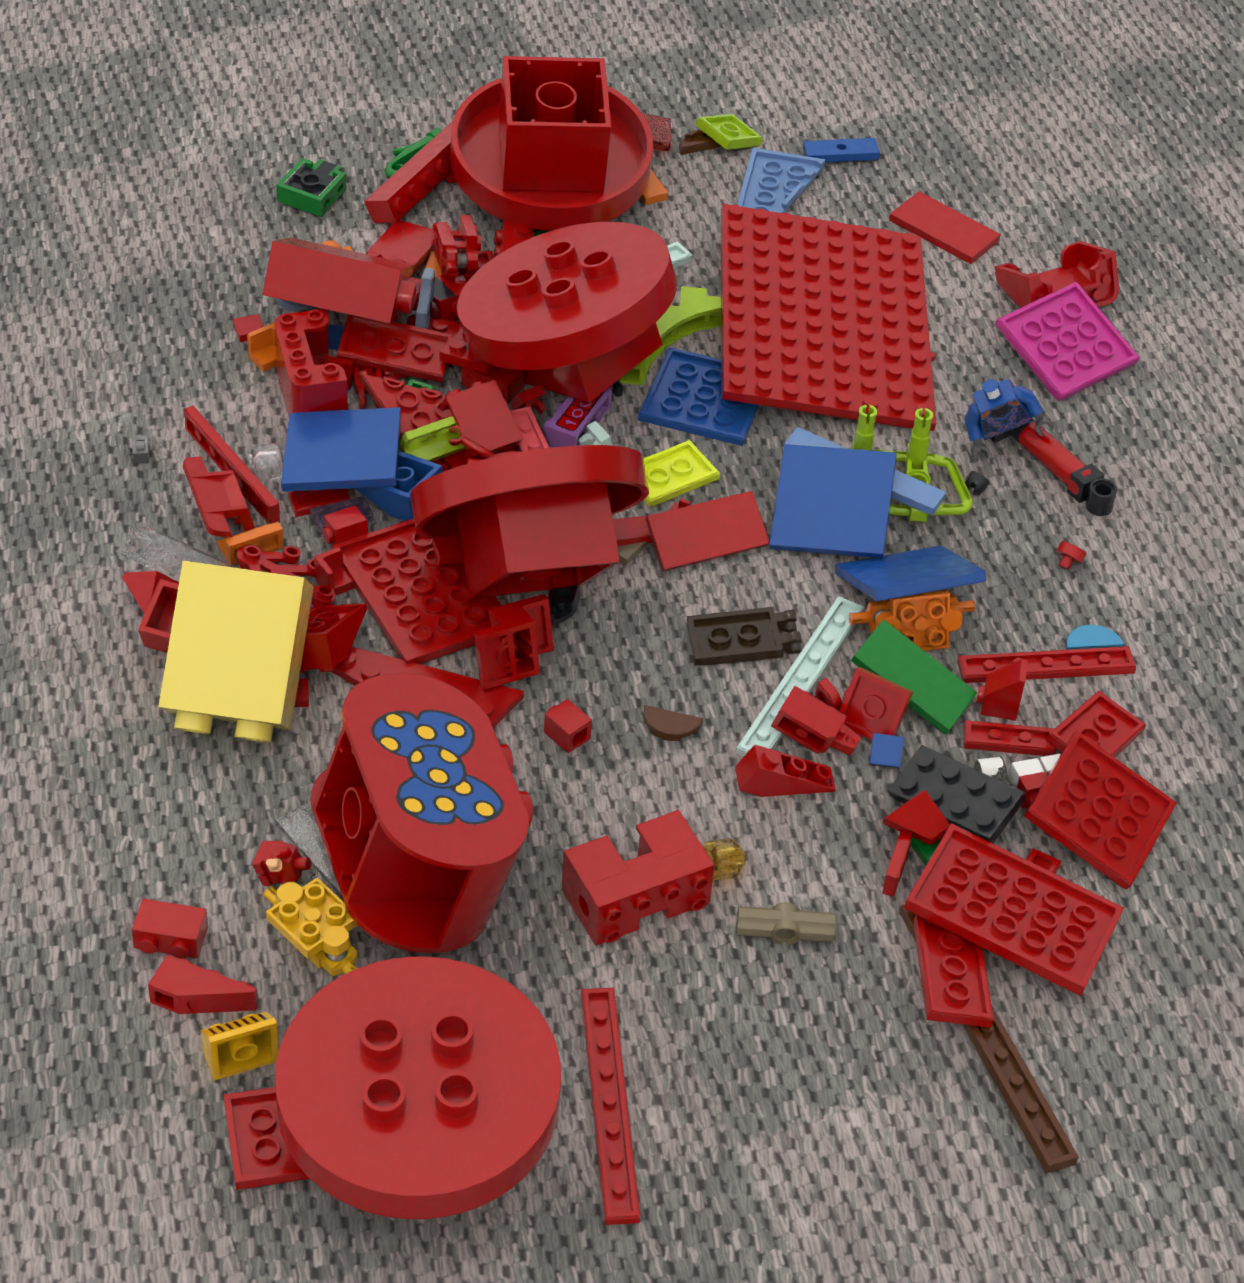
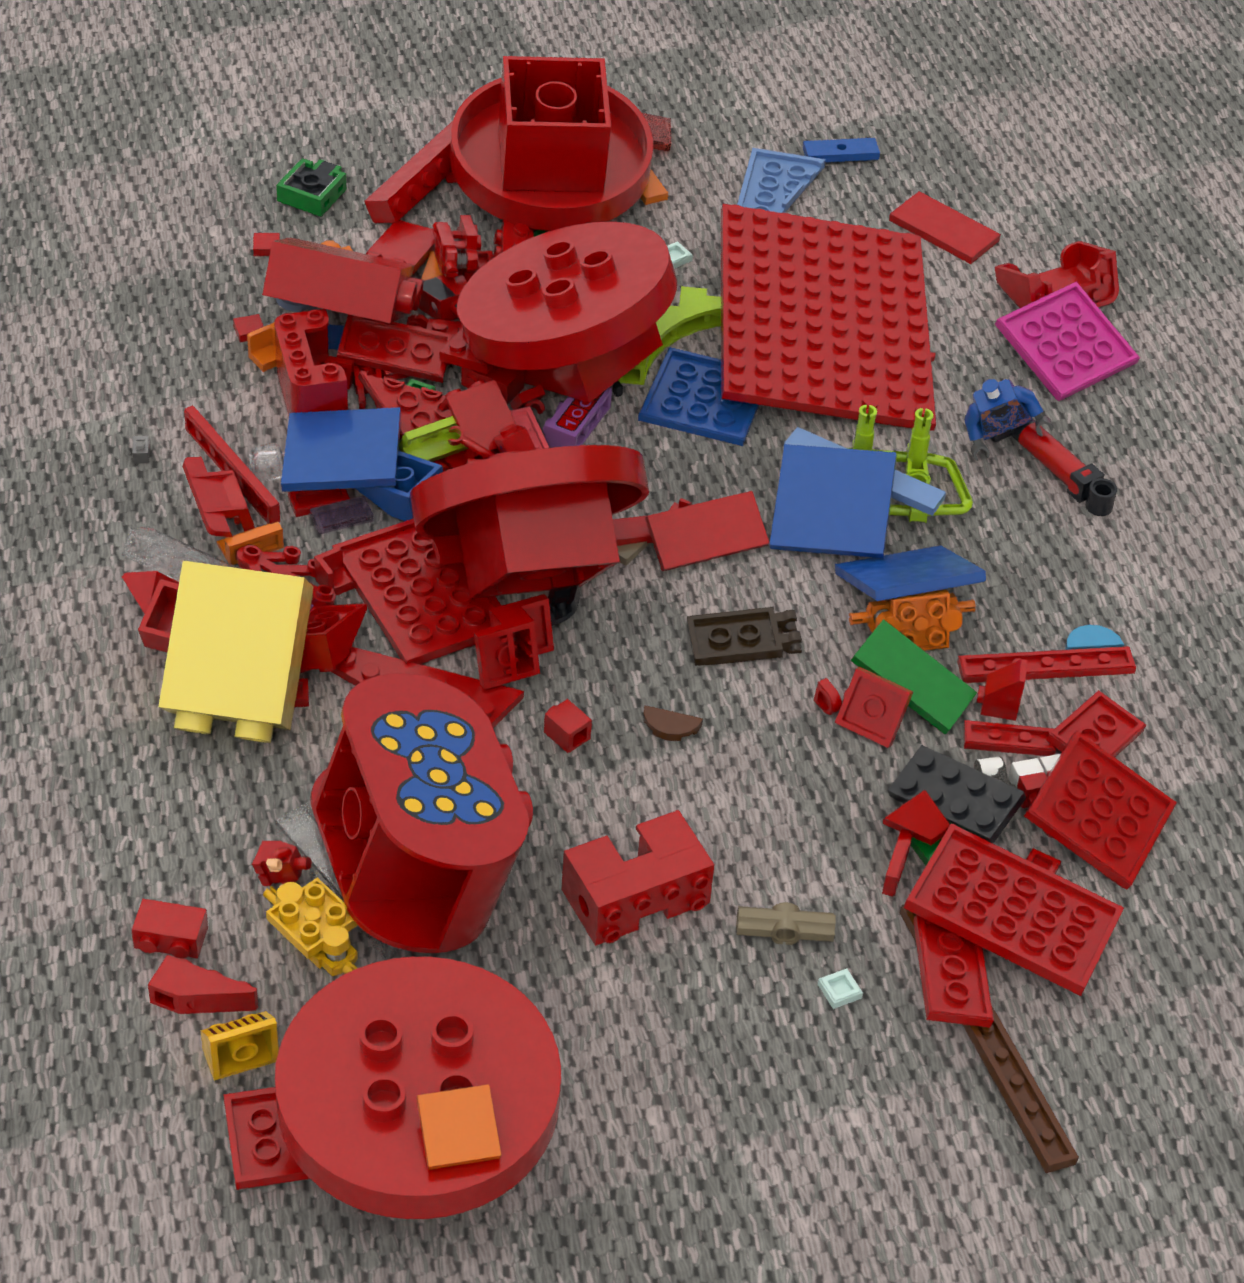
(262, 243): none -> red tile
(344, 525): red brick -> none
(405, 153): green plant -> none
(425, 298): sand blue tile -> none
(458, 1126): none -> orange tile
(514, 439): none -> red brick
(595, 435): light aqua tile -> none
(610, 1107): red tile -> none
(677, 472): neon yellow tile -> none
(697, 141): reddish brown tile -> none
(727, 857): clear yellow head -> none
(729, 131): lime tile -> none
(778, 774): red slope -> none
(803, 673): light aqua tile -> none
(814, 724): red hinge -> none
(840, 988): none -> light aqua tile
(886, 750): blue tile -> none
(976, 481): black hinge -> none
(1070, 554): red tile -> none

